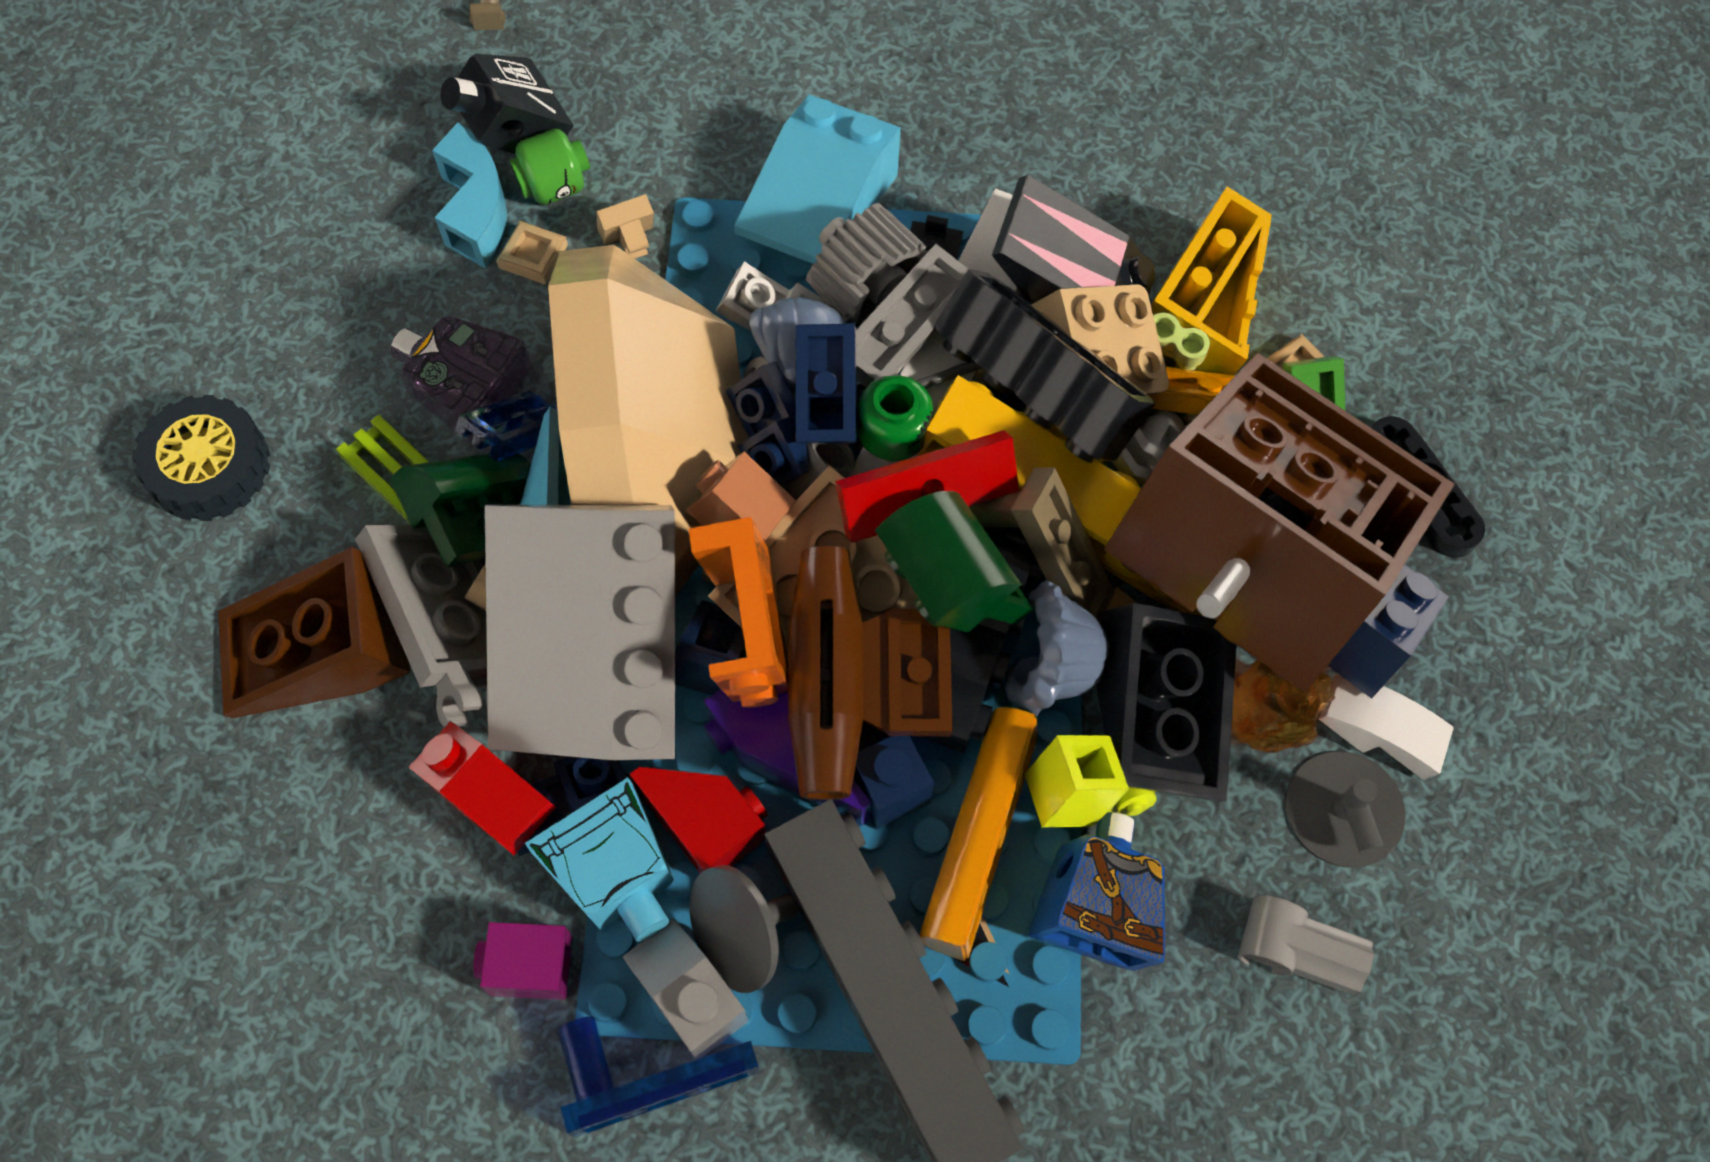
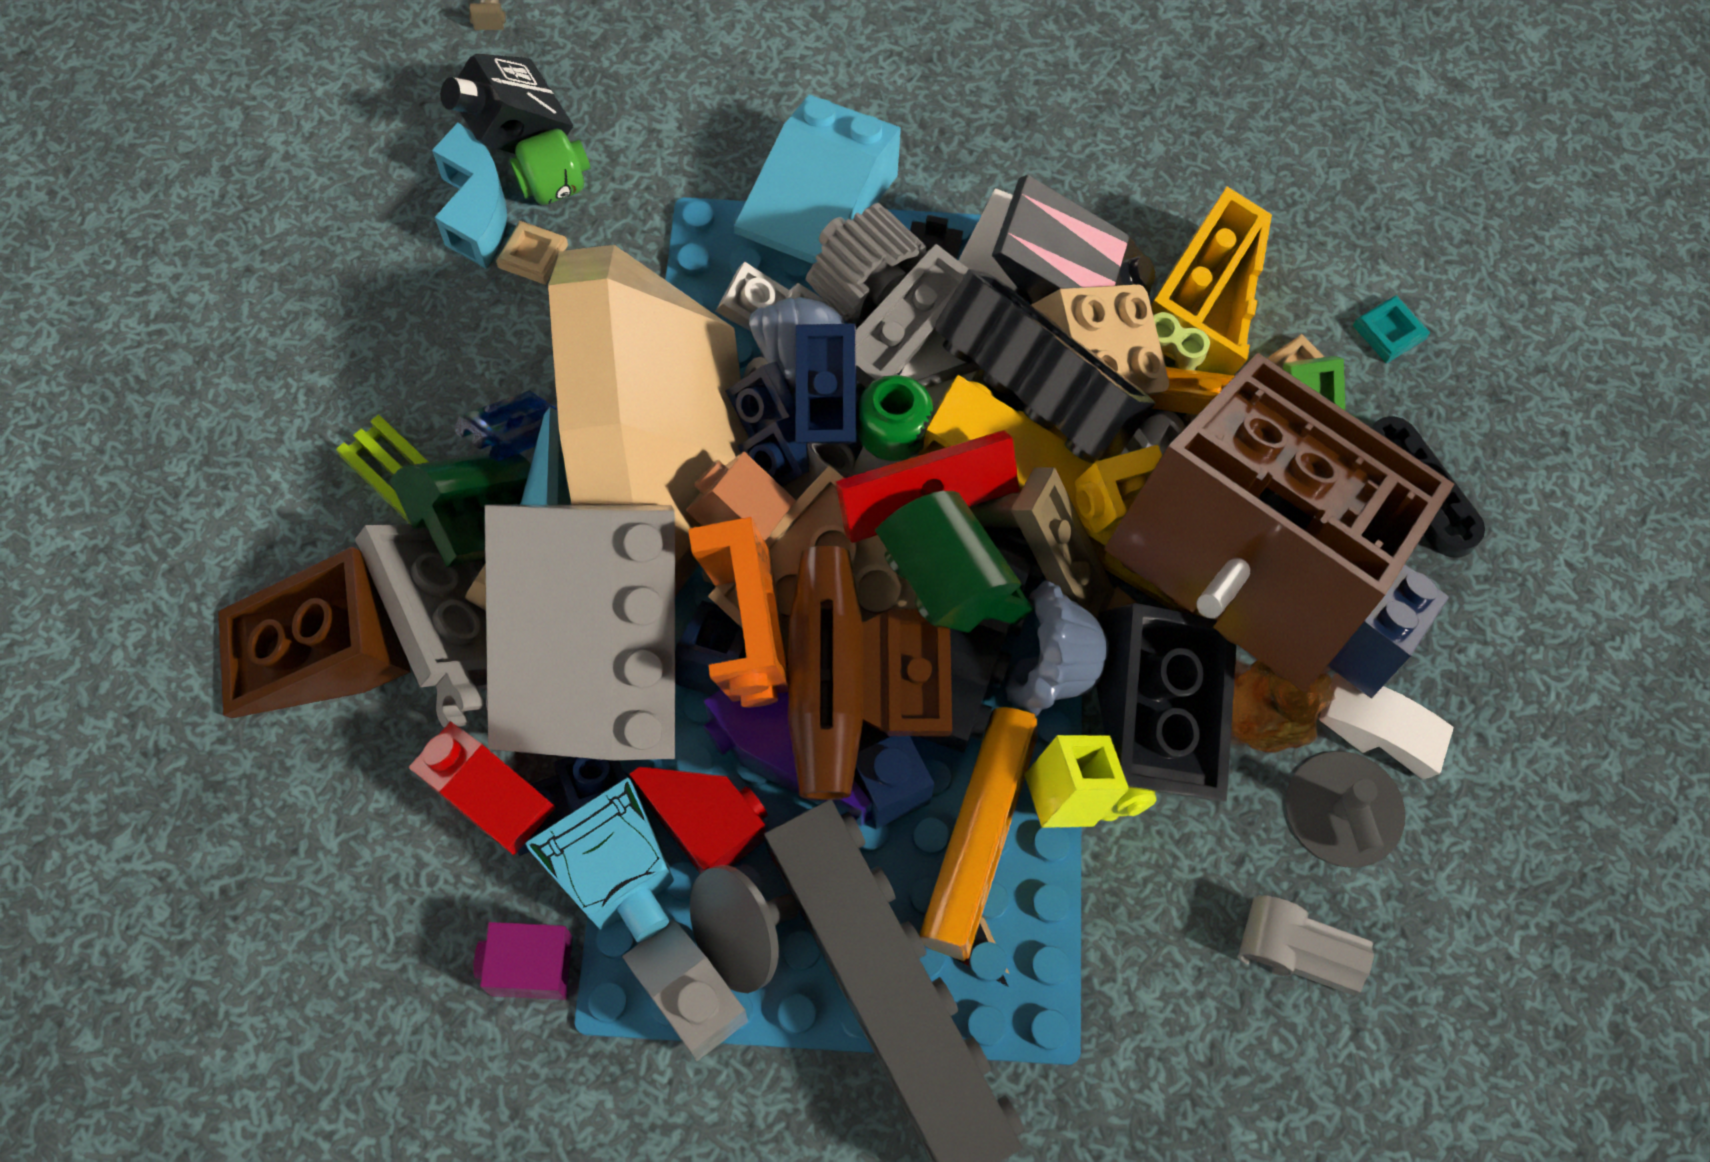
(185, 437): black wheel -> none
(460, 367): clear purple torso -> none
(603, 1105): clear blue piece -> none
(627, 224): tan tile -> none
(1105, 899): torso -> none
(1110, 482): none -> yellow bracket
(1391, 329): none -> teal tile

